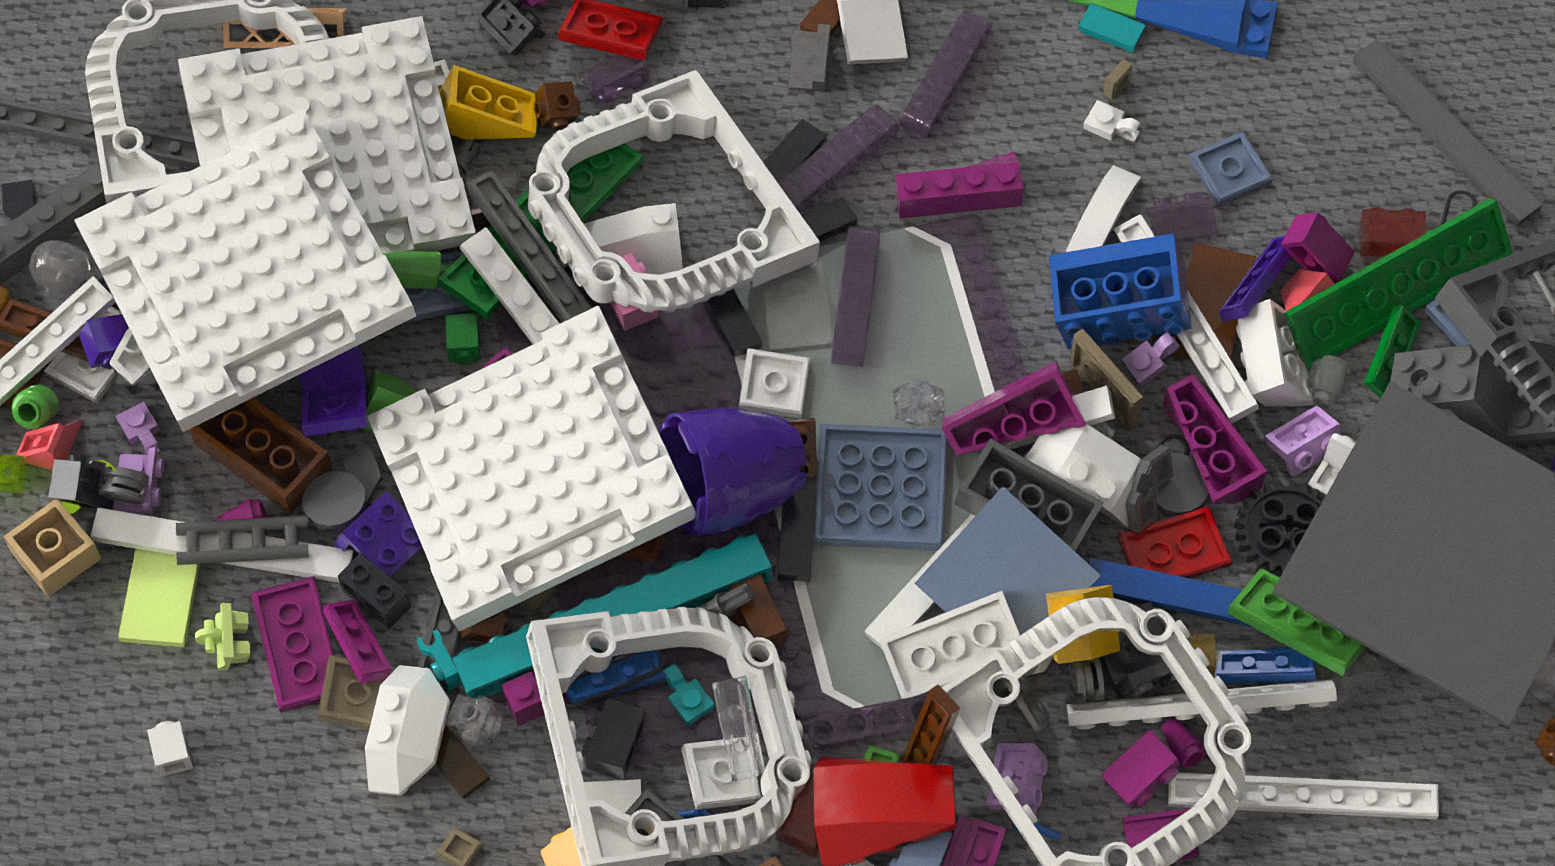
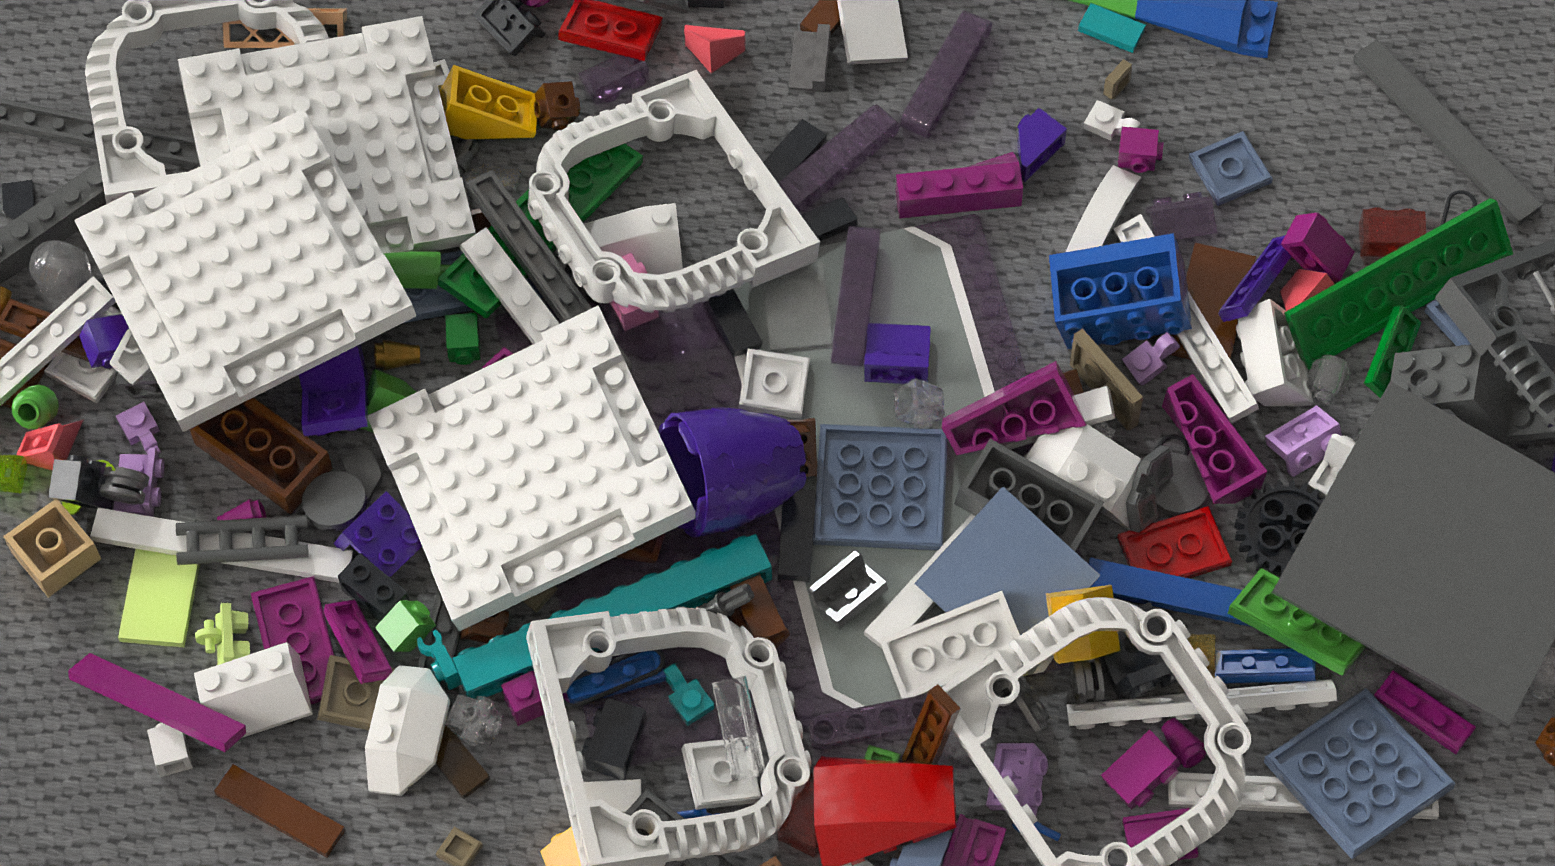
(157, 702): none -> magenta tile
(257, 689): none -> white slope
(280, 810): none -> reddish brown tile
(395, 354): none -> pearl gold cone
(405, 624): none -> brick
(714, 45): none -> coral slope
(846, 590): none -> dark grey bracket
(896, 353): none -> dark purple bracket
(1038, 141): none -> dark purple slope
(1139, 149): none -> magenta brick
(1359, 773): none -> sand blue tile
(1424, 712): none -> magenta tile

